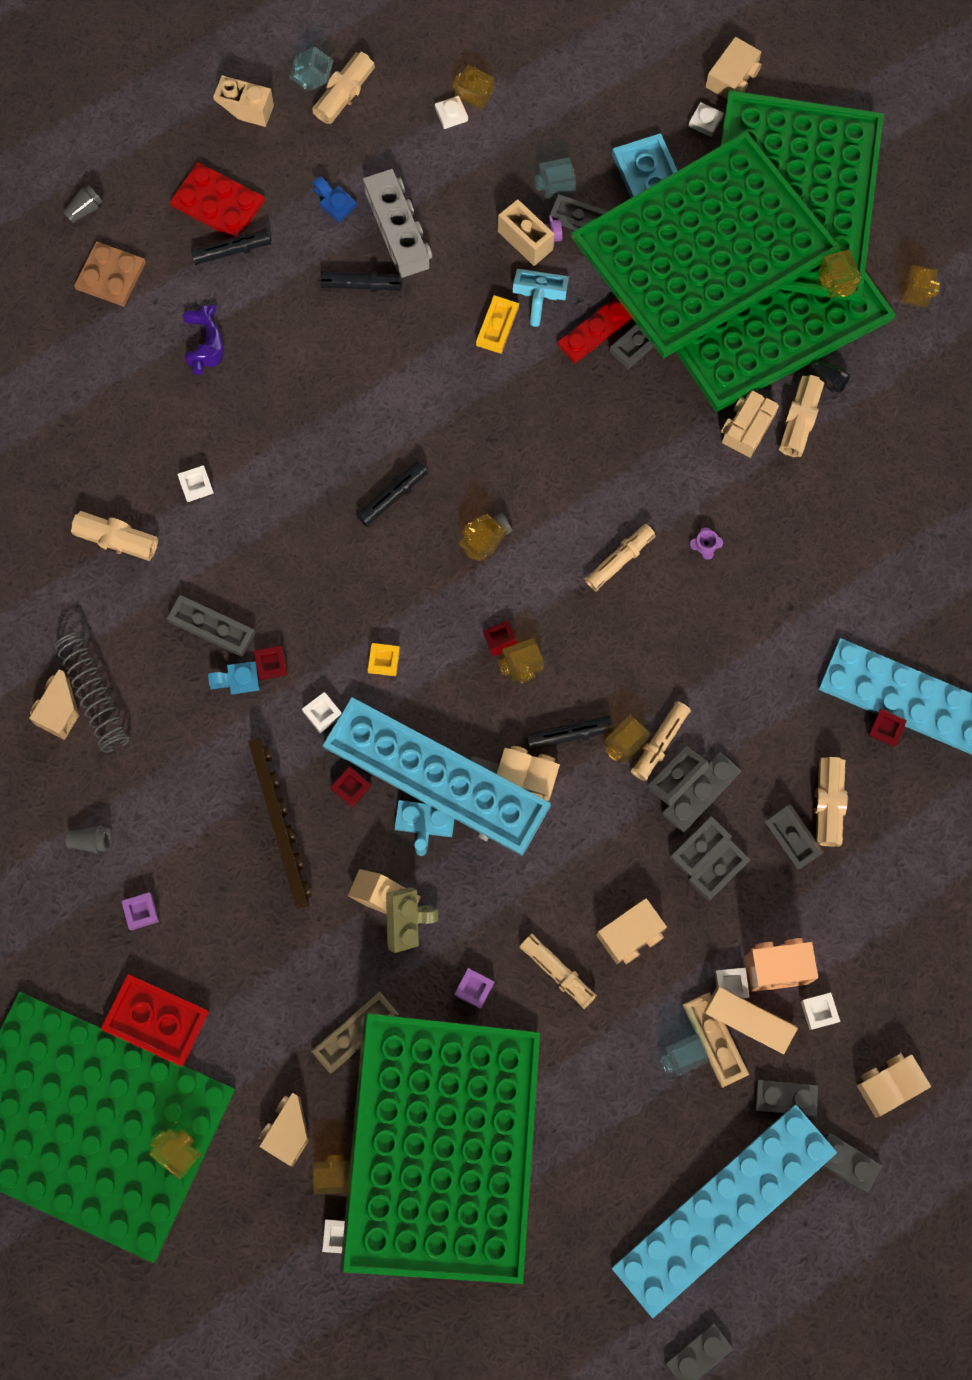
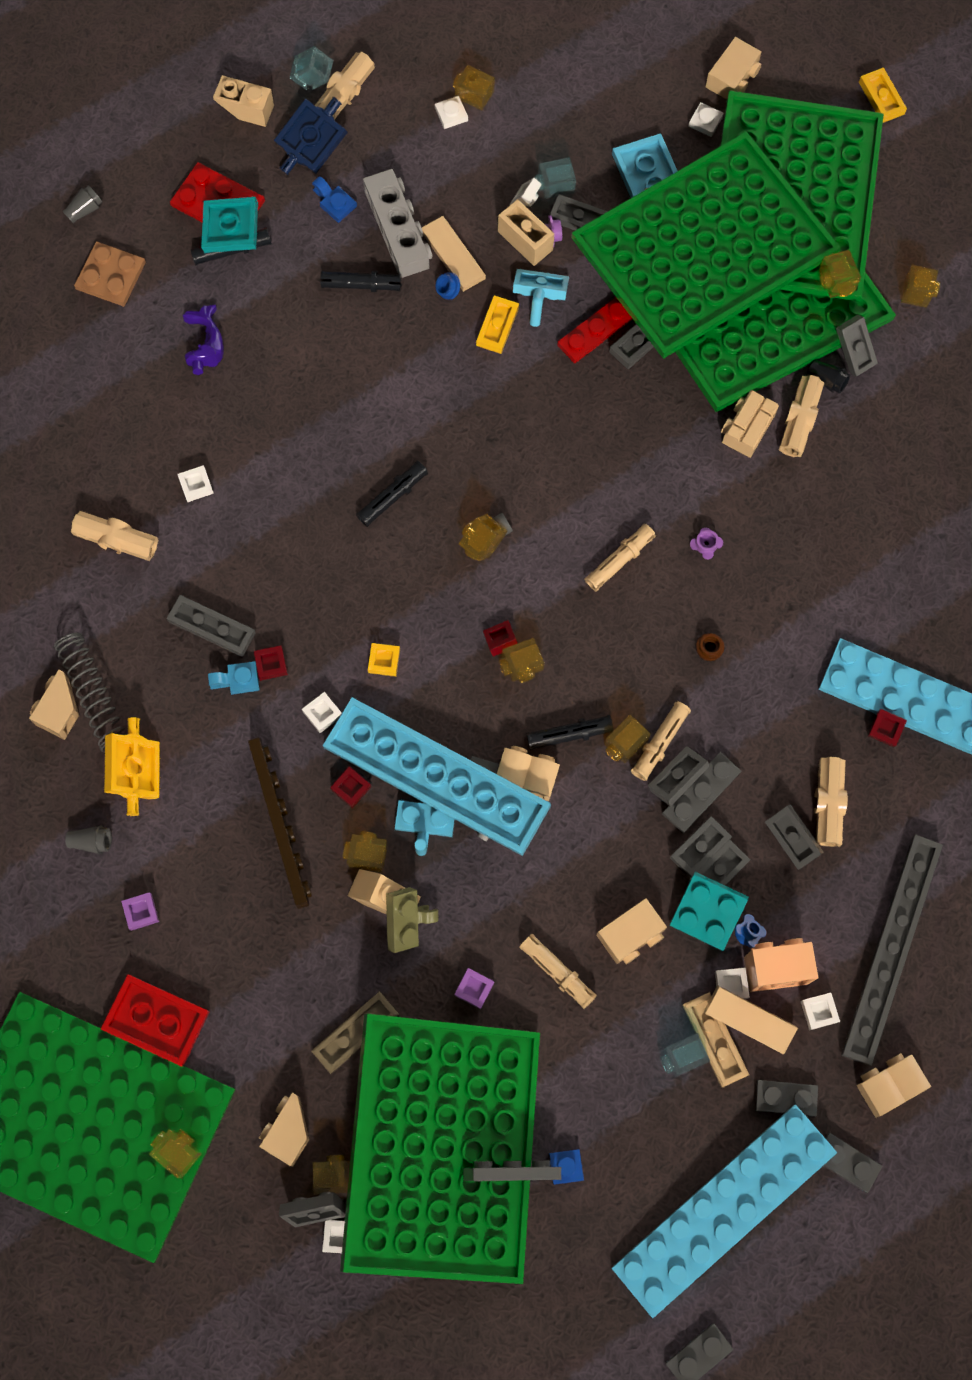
(131, 766): none -> yellow plate
(229, 224): none -> teal plate
(310, 136): none -> dark blue plate
(313, 1210): none -> dark grey plate
(366, 852): none -> clear yellow brick
(448, 285): none -> blue plate
(453, 253): none -> tan tile
(511, 1171): none -> dark grey plate
(528, 193): none -> white plate
(570, 1166): none -> blue plate
(709, 911): none -> teal plate
(713, 639): none -> reddish brown plate
(744, 934): none -> blue plate
(856, 345): none -> dark grey plate
(882, 94): none -> yellow plate
(891, 950): none -> dark grey plate

